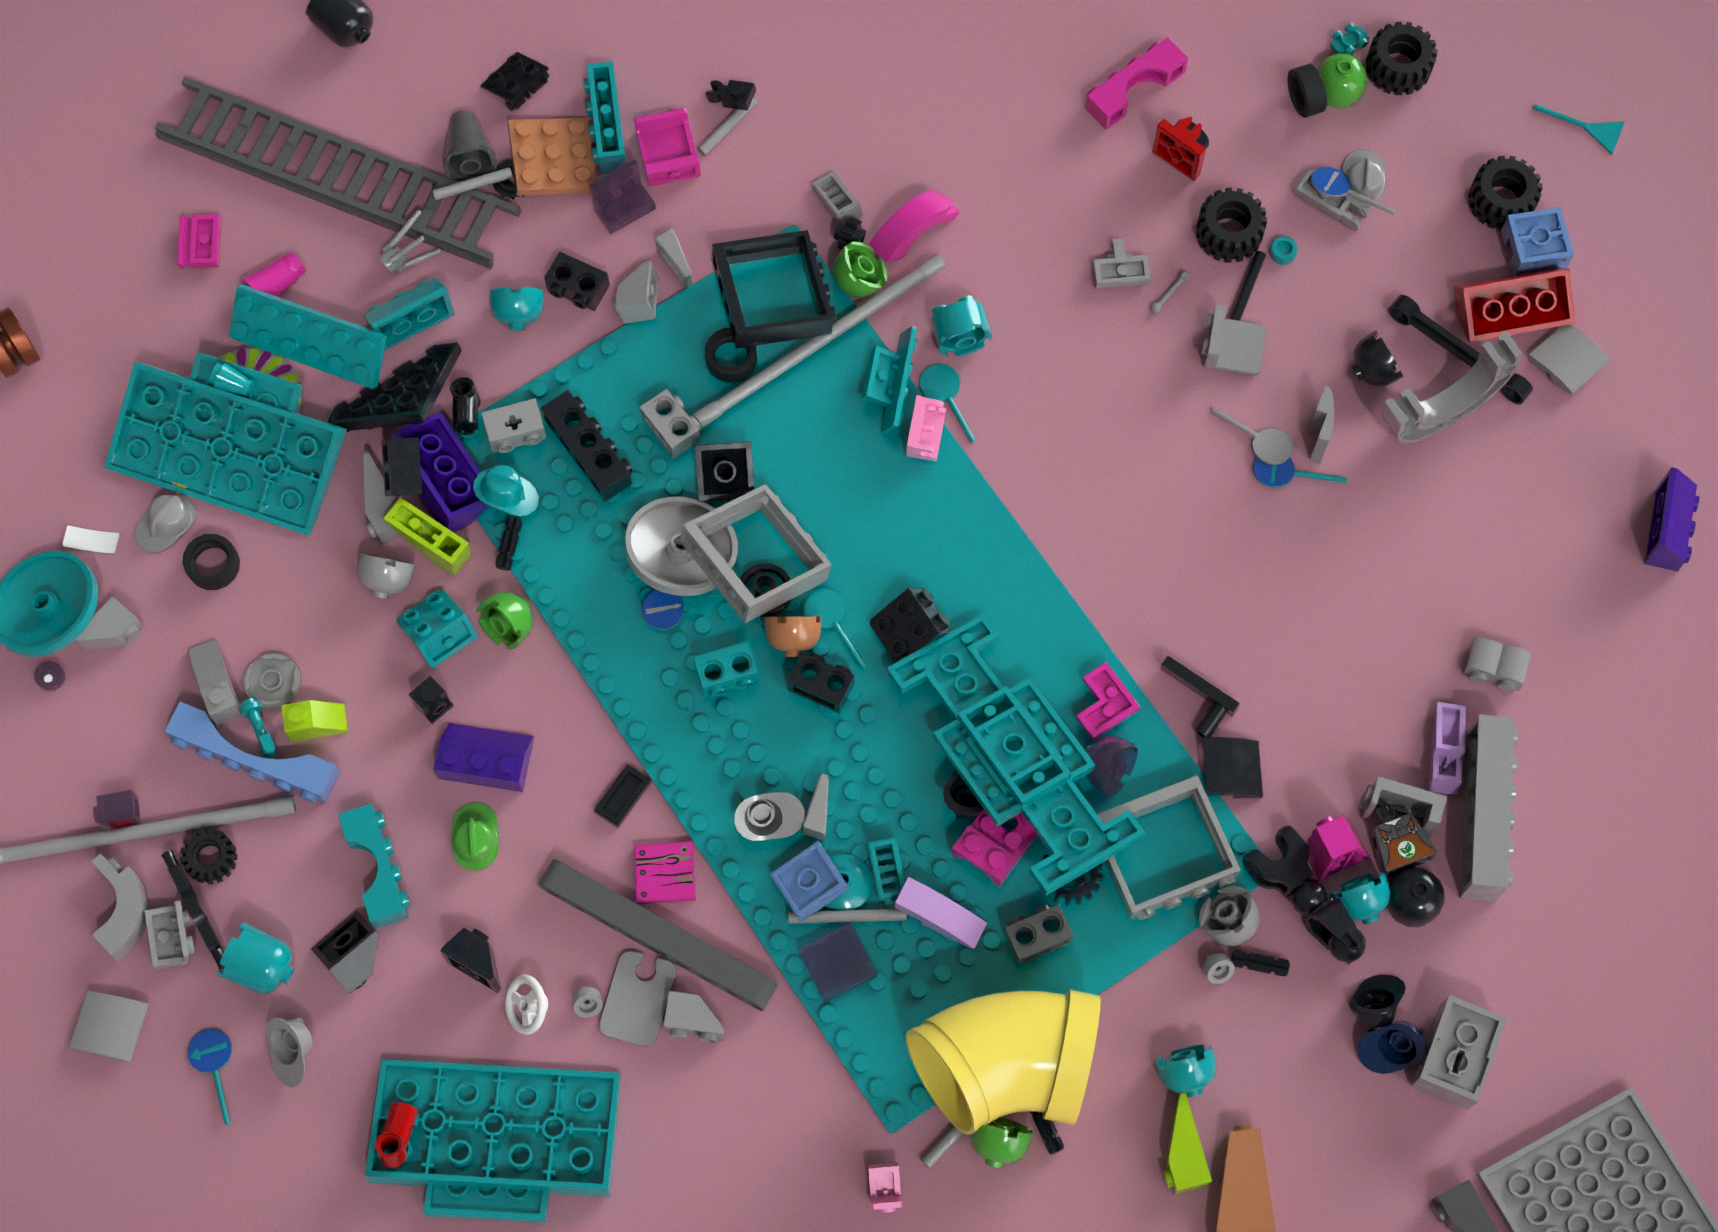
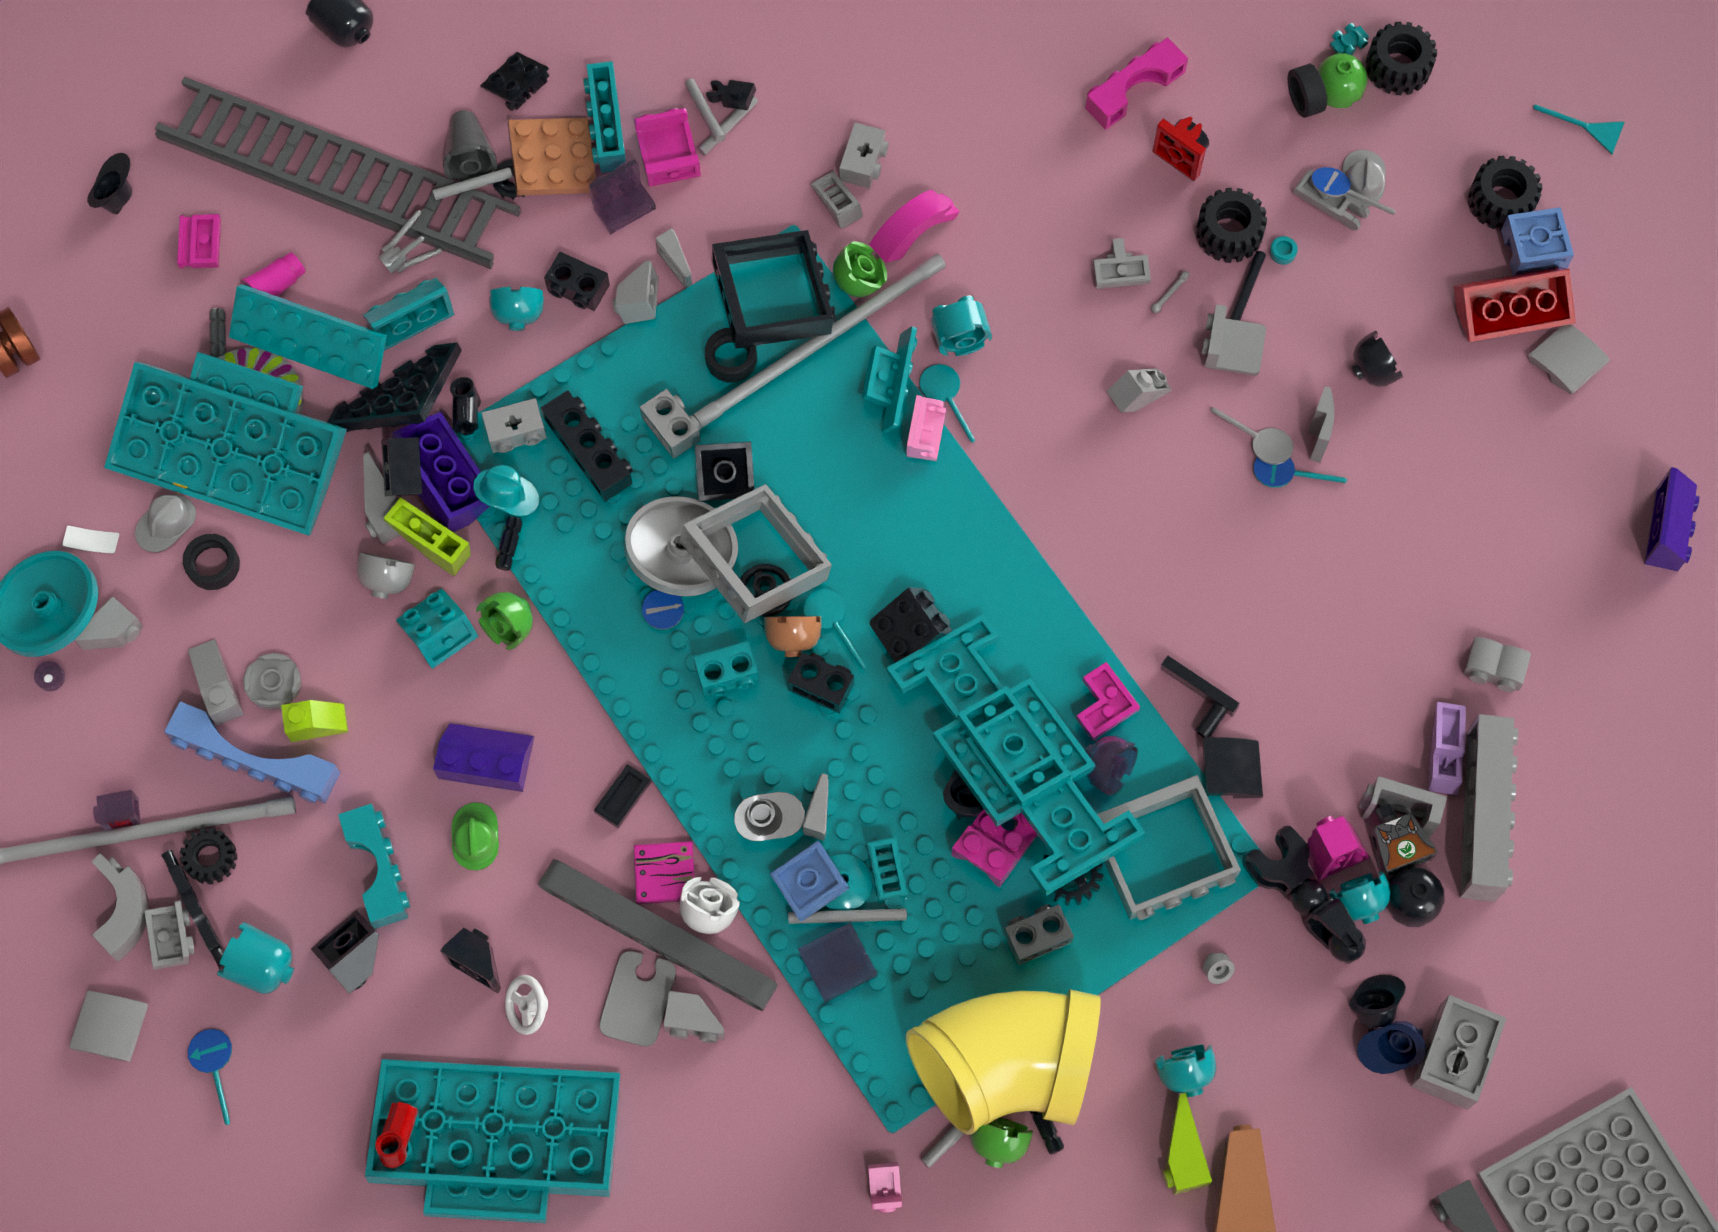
(111, 186): none -> black piece
(217, 332): none -> dark grey axle
(228, 379): teal cone -> none
(250, 709): teal hinge -> none
(288, 1047): light grey piece -> none
(430, 700): black brick -> none
(587, 1002): light grey tile -> none
(705, 110): none -> light grey bar
(708, 905): none -> white cylinder
(848, 232): black gear -> none
(863, 142): none -> light grey brick
(940, 913): lavender slope -> none
(1138, 389): none -> light grey slope
(1230, 916): light grey cylinder -> none
(1260, 962): black axle -> none
(1407, 312): black piece -> none
(1418, 420): light grey piece -> none

